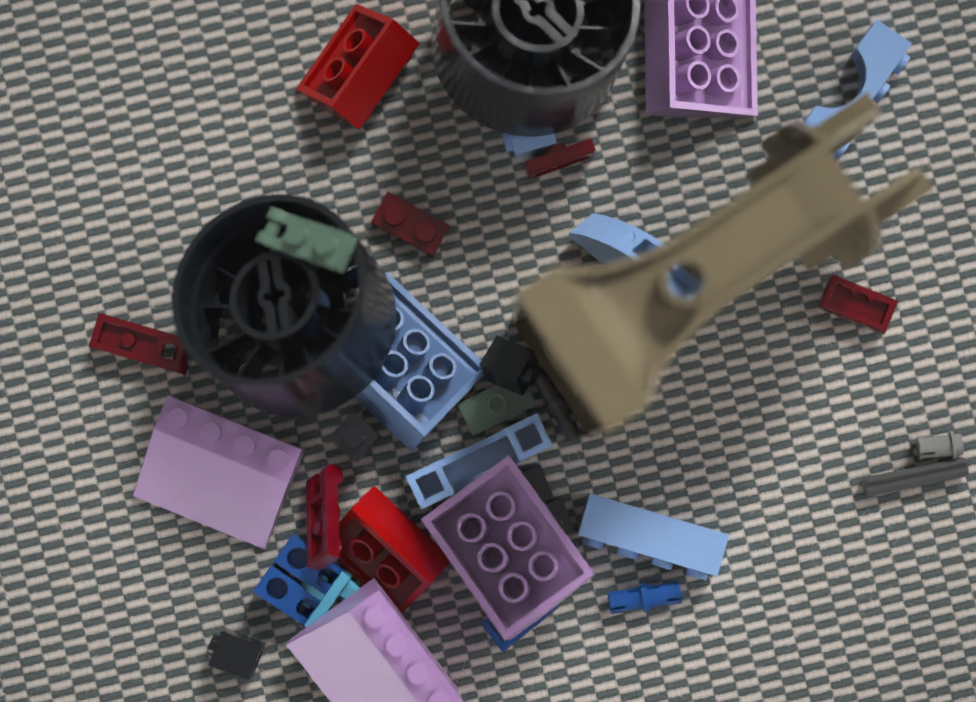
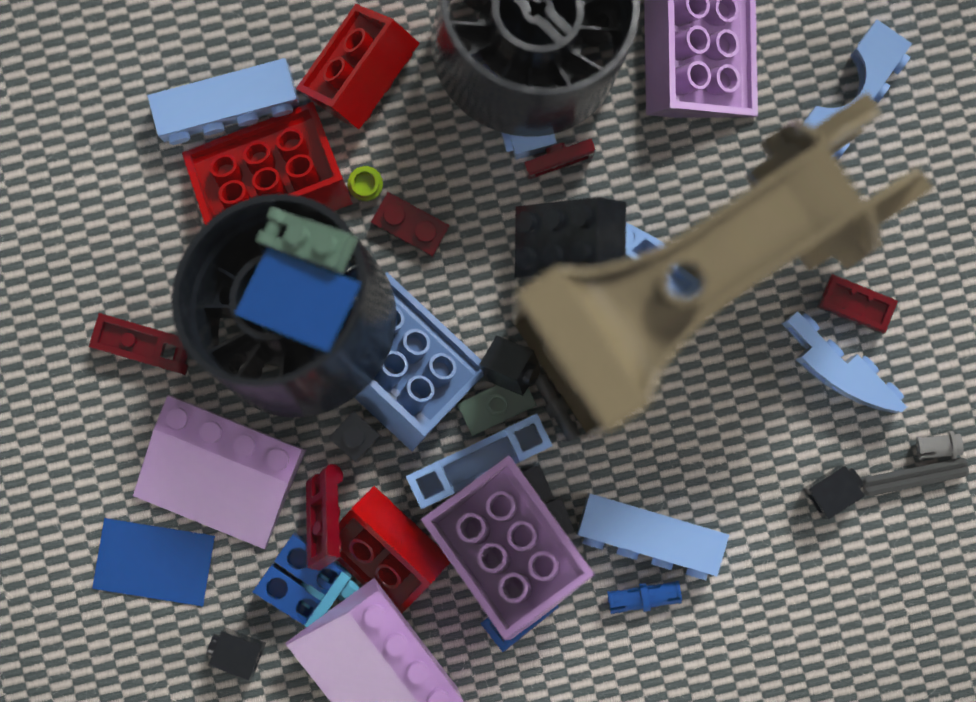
(153, 562): none -> blue piece
(223, 101): none -> light blue brick
(266, 159): none -> red slope
(298, 299): none -> blue piece
(365, 183): none -> lime plate
(569, 235): none -> black brick
(835, 491): none -> black brick
(851, 378): none -> light blue slope

